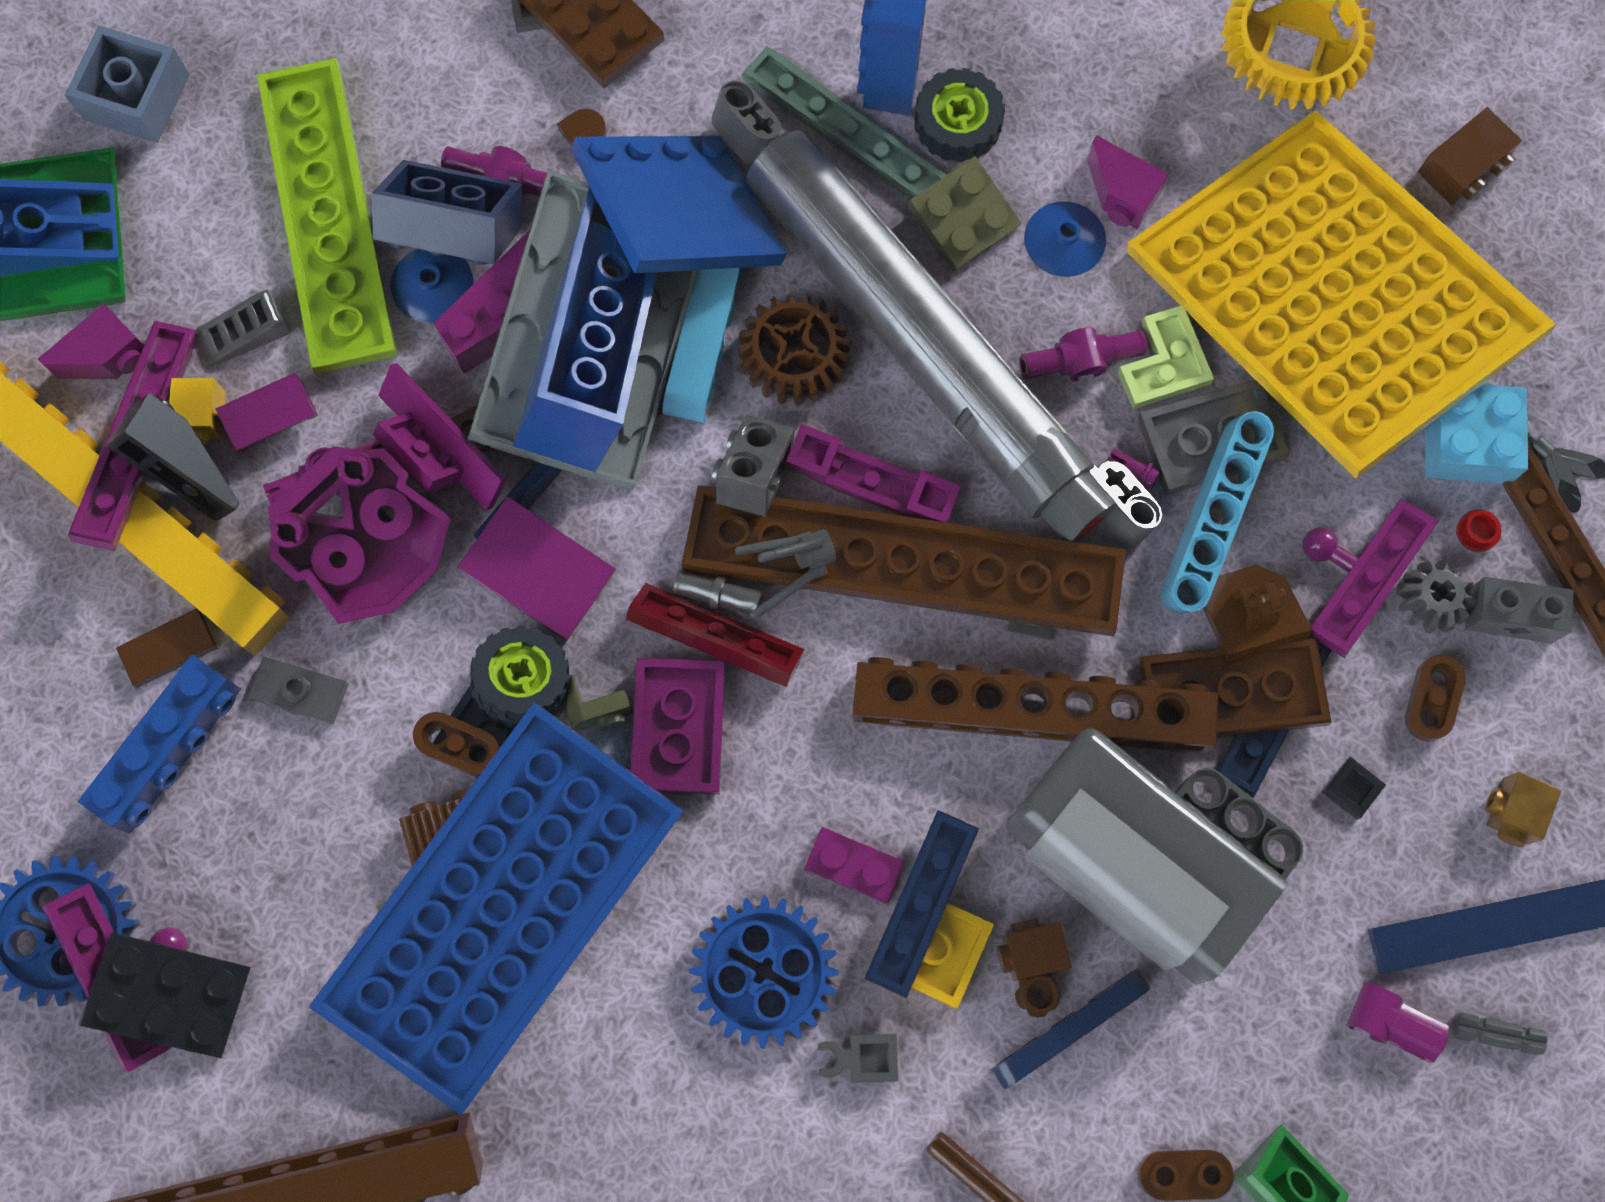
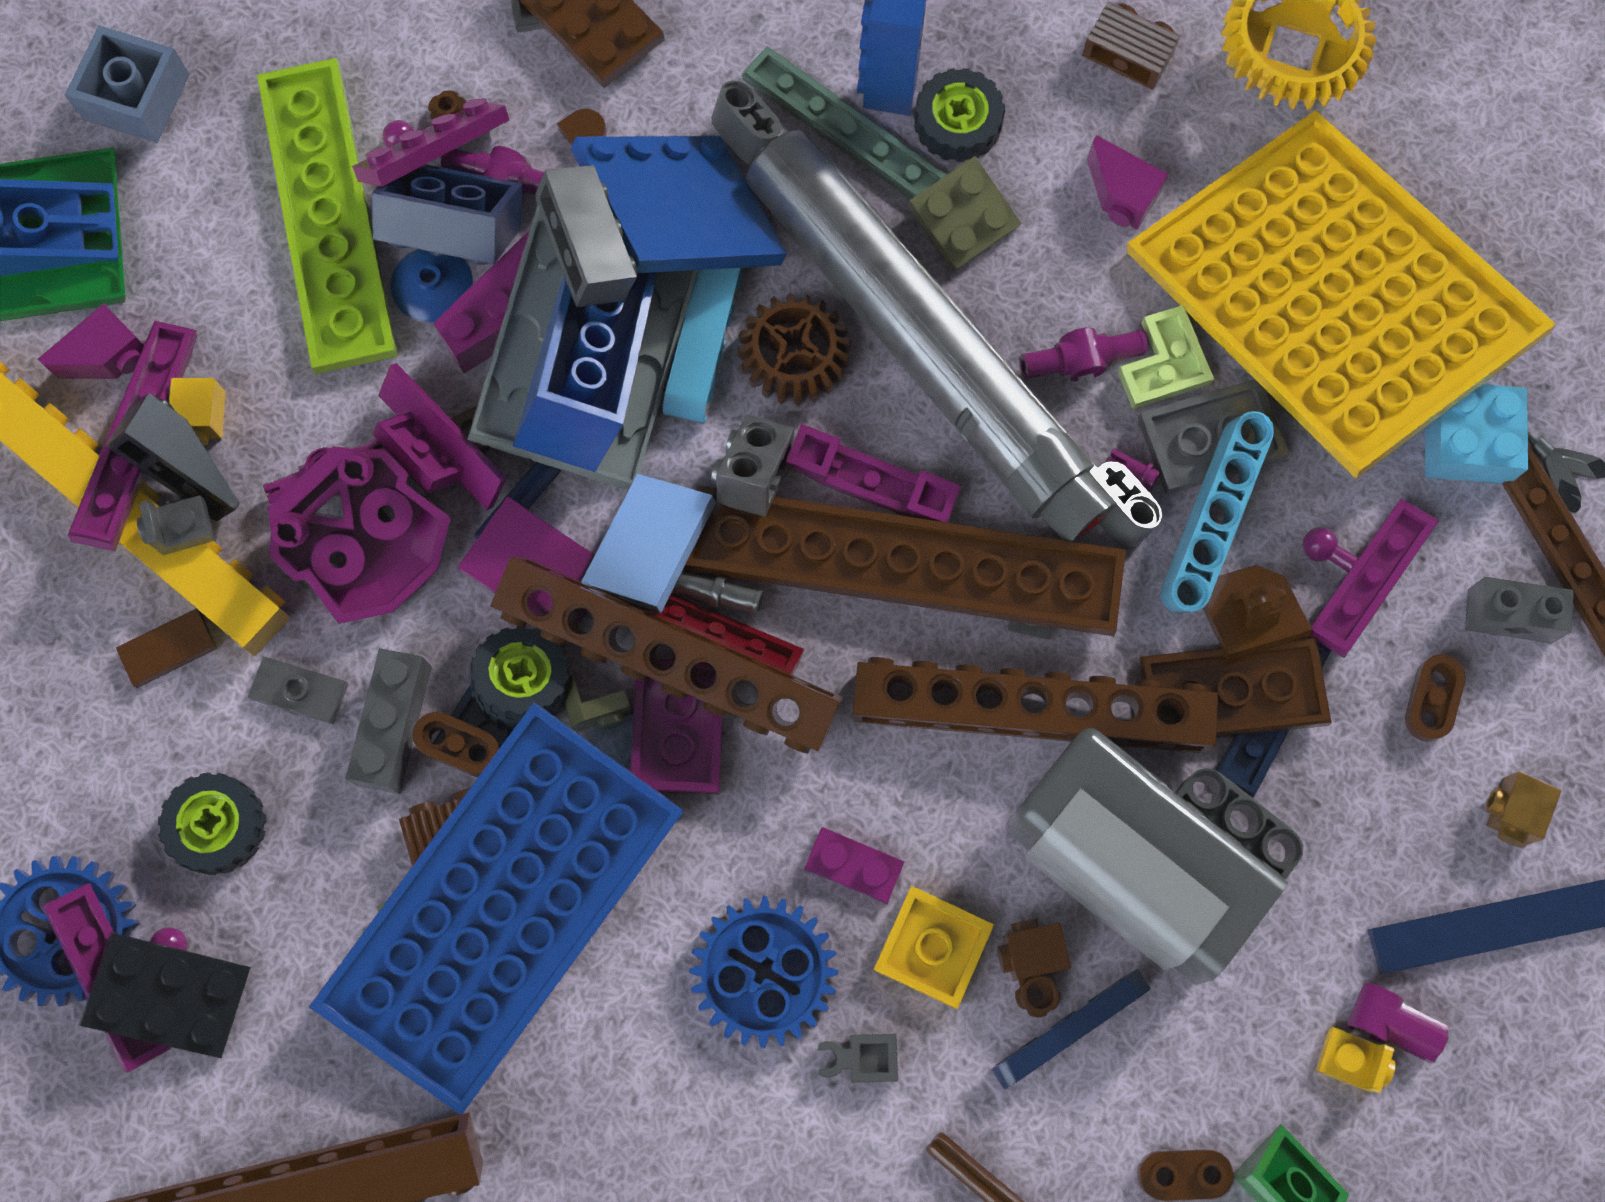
(160, 745): blue brick -> none
(175, 525): none -> flat silver bracket
(211, 823): none -> black wheel
(260, 335): flat silver slope -> none
(266, 411): magenta hinge -> none
(388, 721): none -> dark grey brick
(412, 149): none -> magenta plate
(446, 98): none -> reddish brown plate
(517, 601): none -> reddish brown brick
(585, 235): none -> brick
(649, 542): none -> light blue tile
(810, 550): dark grey plant -> none
(921, 904): dark blue tile -> none
(1063, 254): blue dish -> none
(1131, 44): none -> brick
(1353, 788): black tile -> none
(1356, 1061): none -> yellow bracket
(1423, 583): flat silver gear -> none
(1469, 156): reddish brown brick -> none
(1478, 530): red plate -> none
(1499, 1034): dark grey axle -> none

